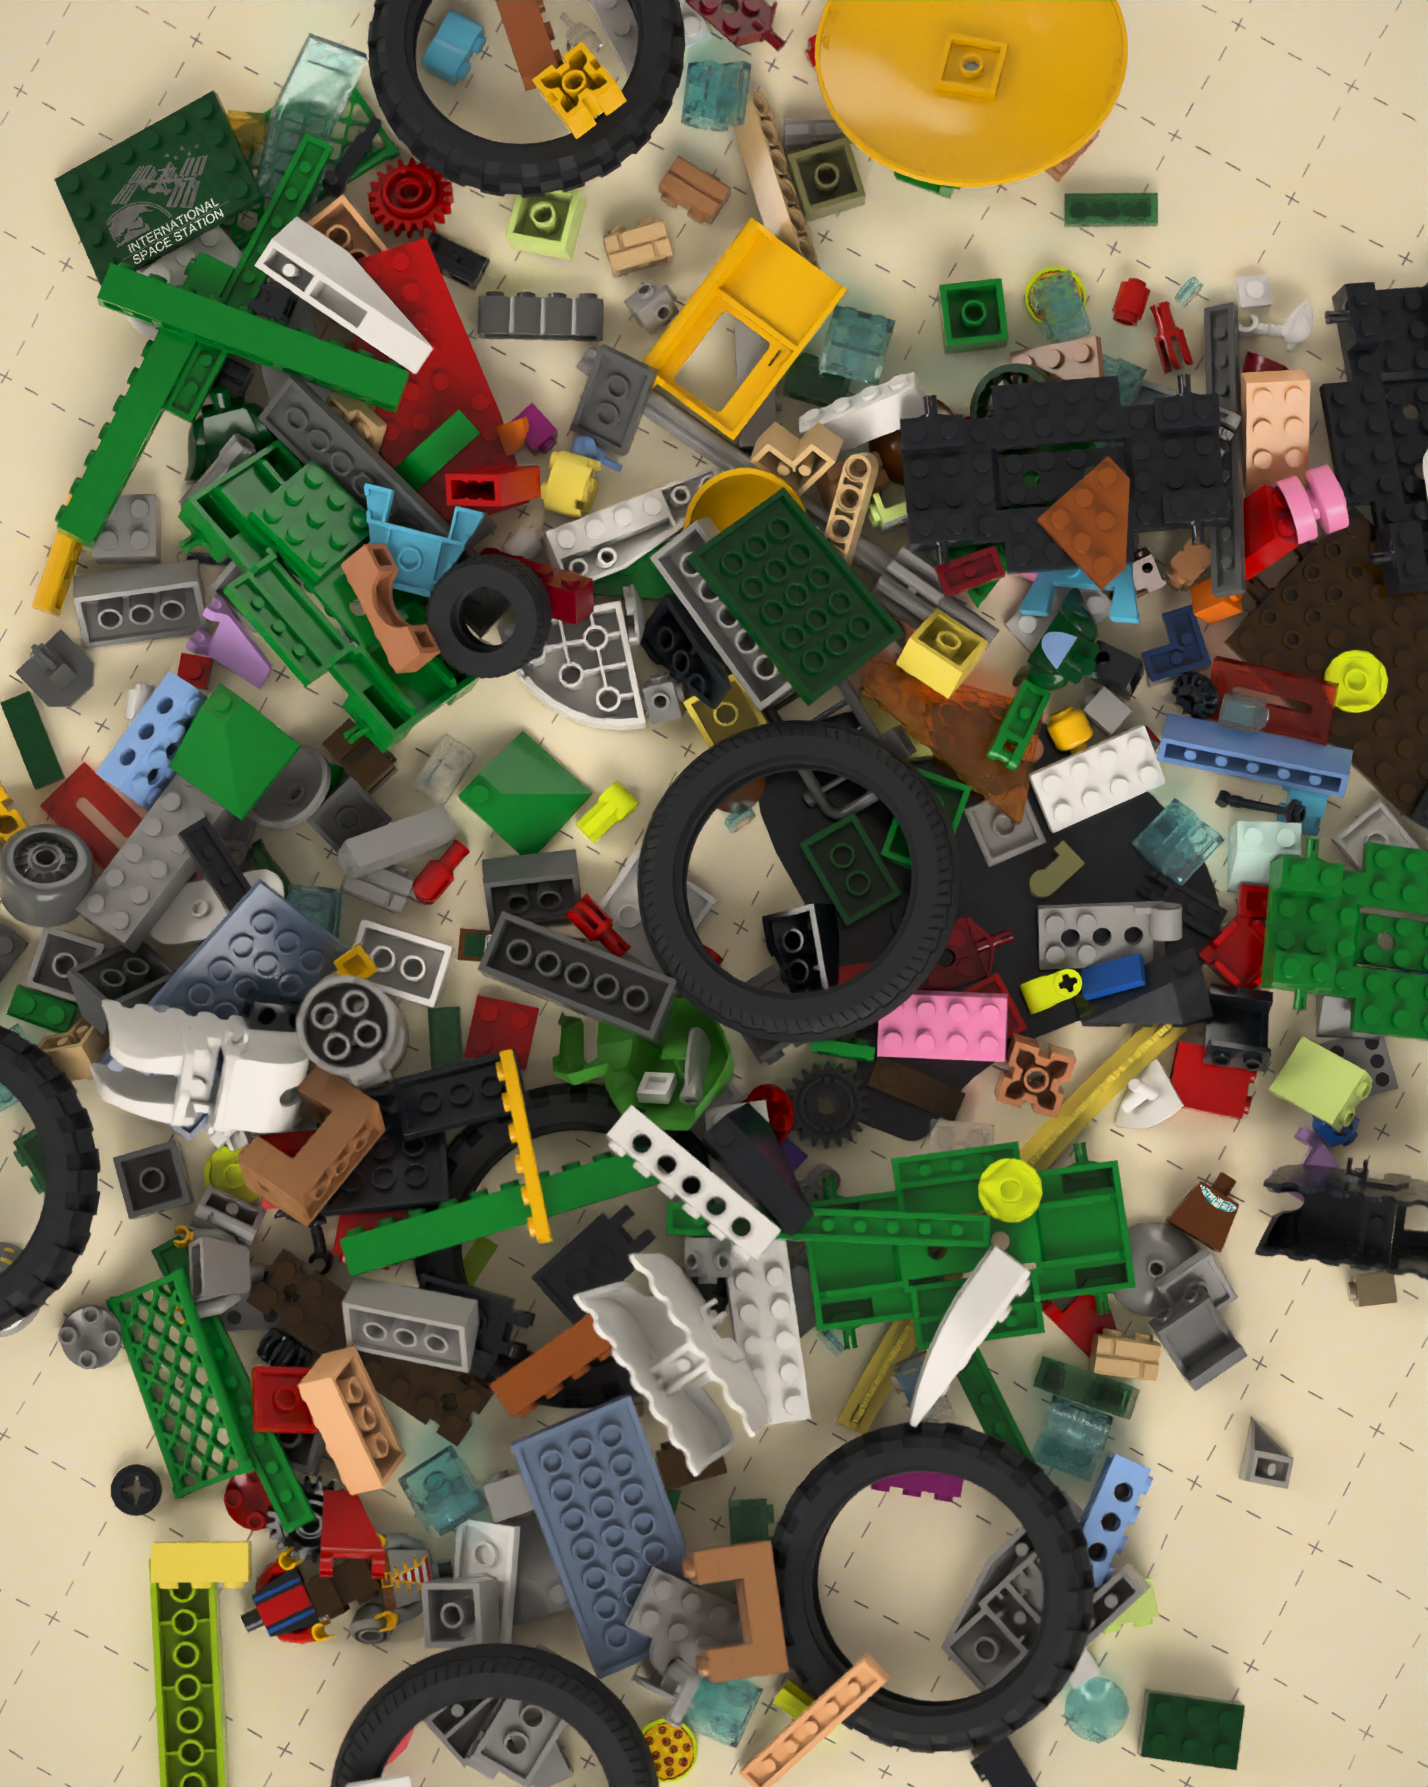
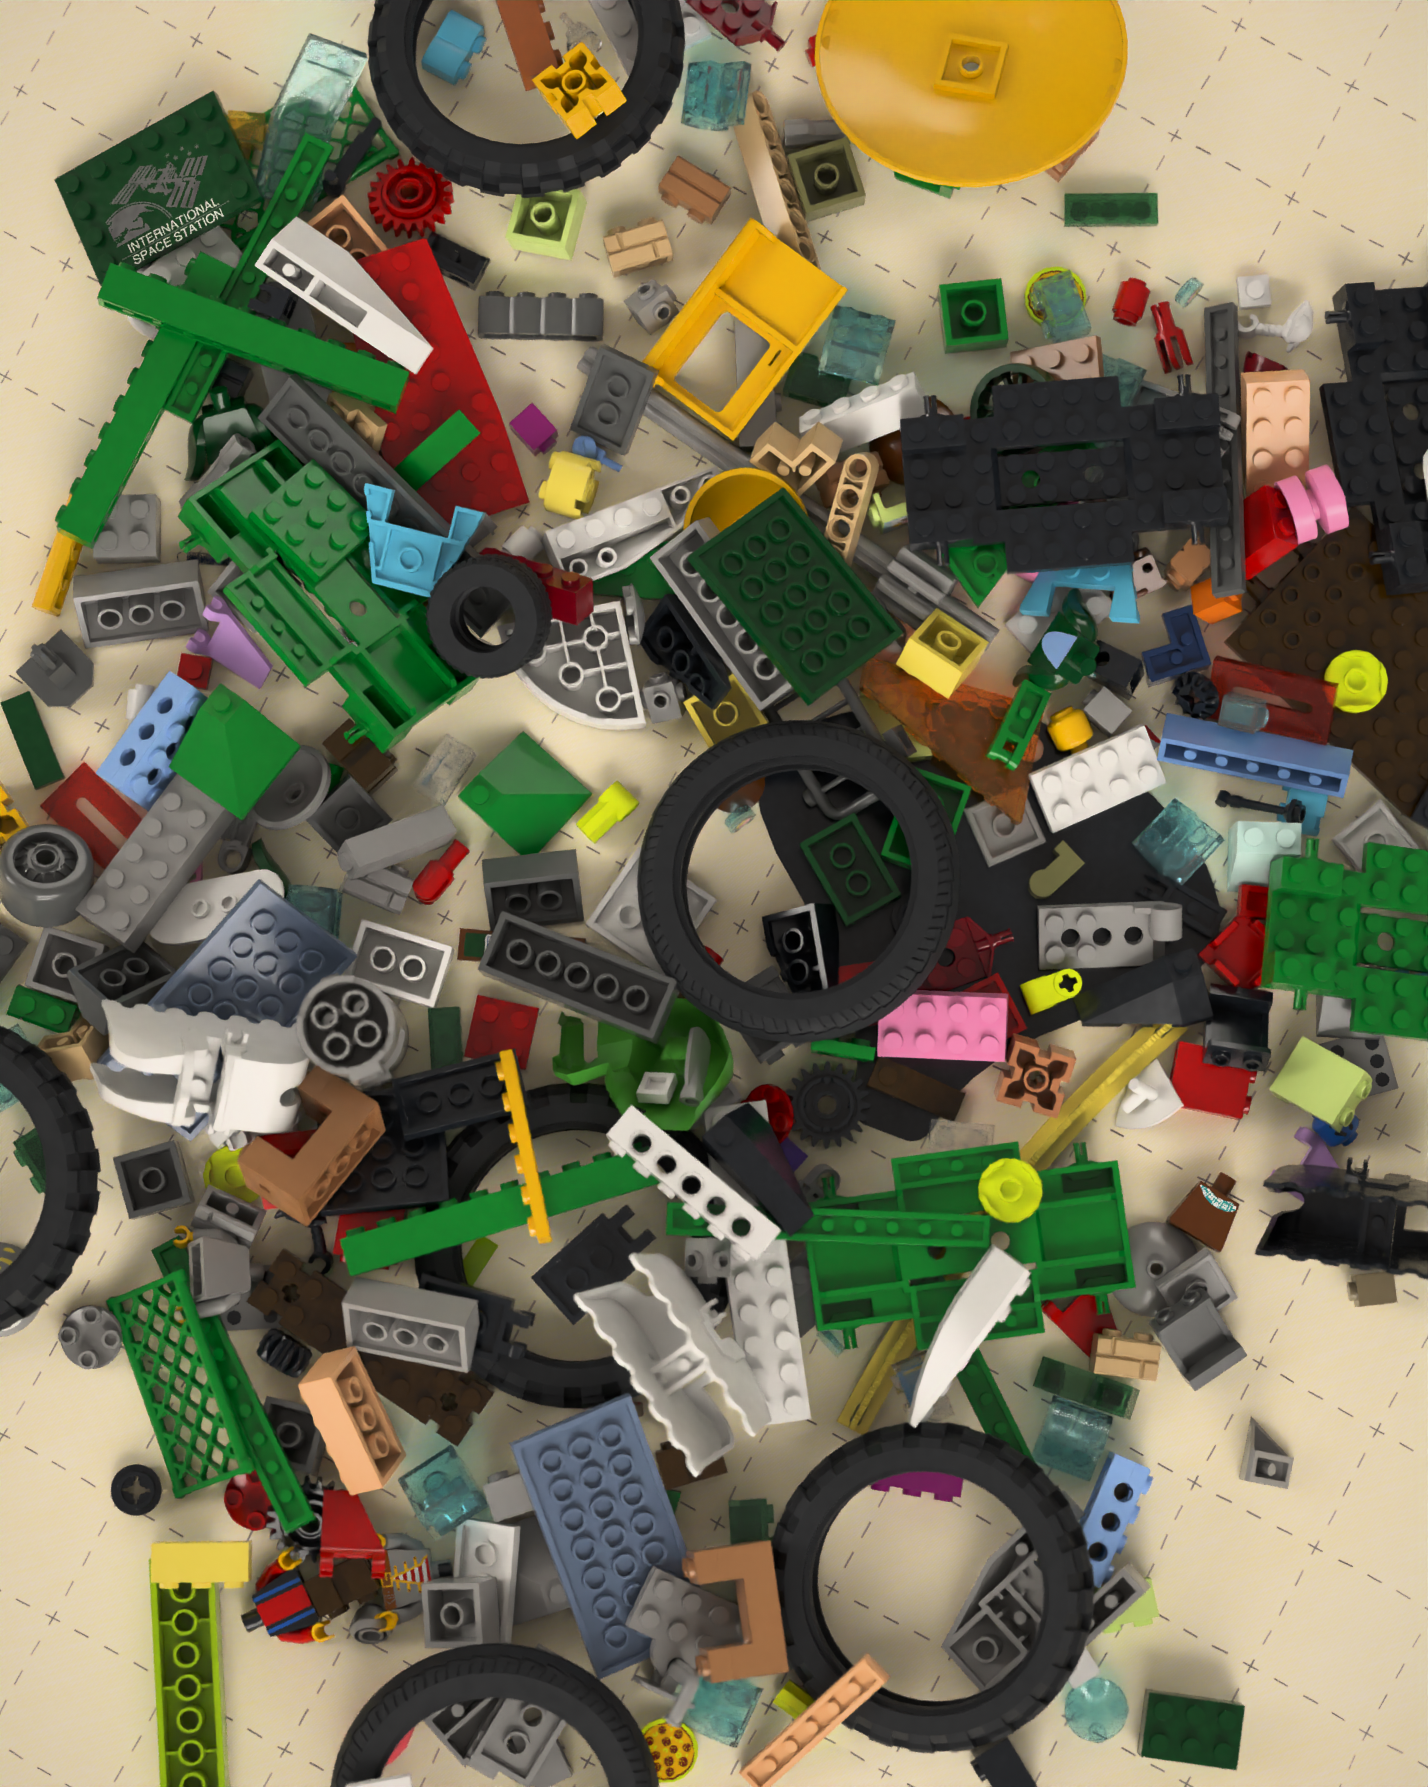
(215, 863): black plate -> none
(270, 1011): black leg -> none
(278, 1400): red plate -> none
(355, 963): yellow plate -> none
(372, 577): nougat arch -> none
(493, 485): red brick -> none
(513, 435): orange tile -> none
(550, 1366): dark orange brick -> none
(597, 926): red arm -> none
(970, 571): dark red plate -> none
(1093, 522): dark orange plate -> none
(1113, 976): blue tile -> none

